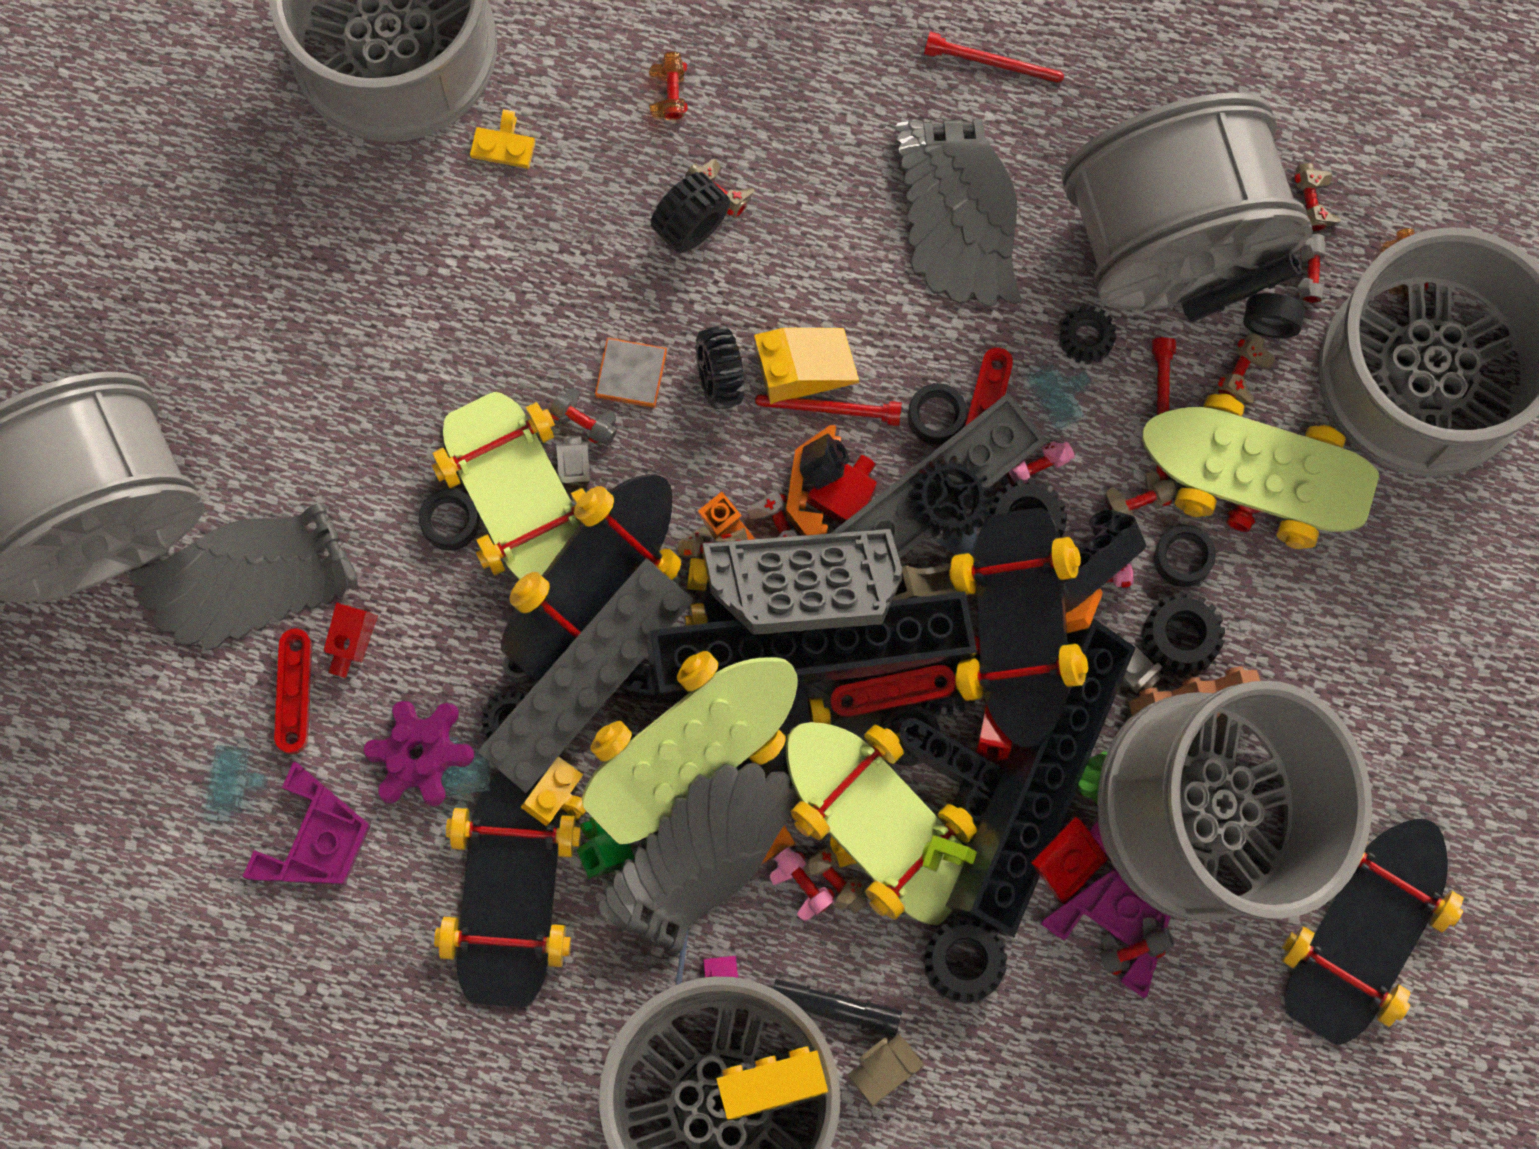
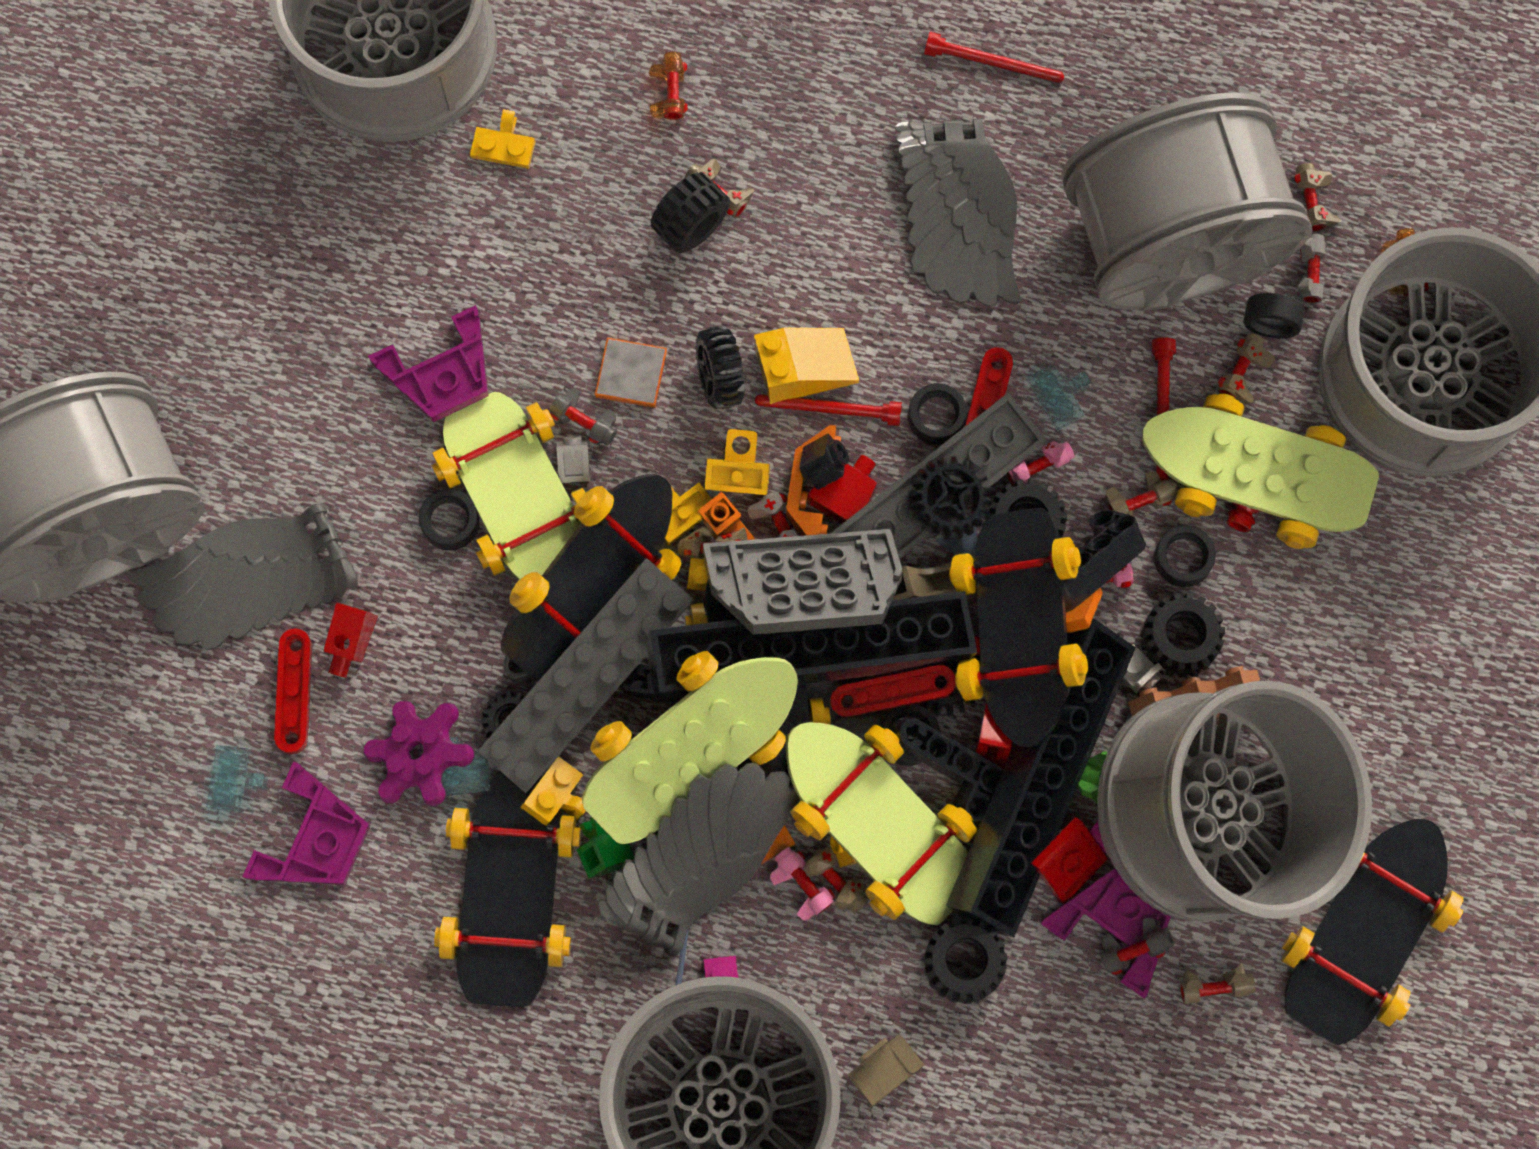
(446, 380): none -> magenta wing
(685, 513): none -> yellow plate
(738, 471): none -> yellow piece
(771, 1083): yellow brick -> none
(841, 1008): black piece -> none
(953, 853): lime bracket -> none
(1087, 318): black tyre -> none
(1235, 983): none -> dark tan piece
(1242, 287): black piece -> none

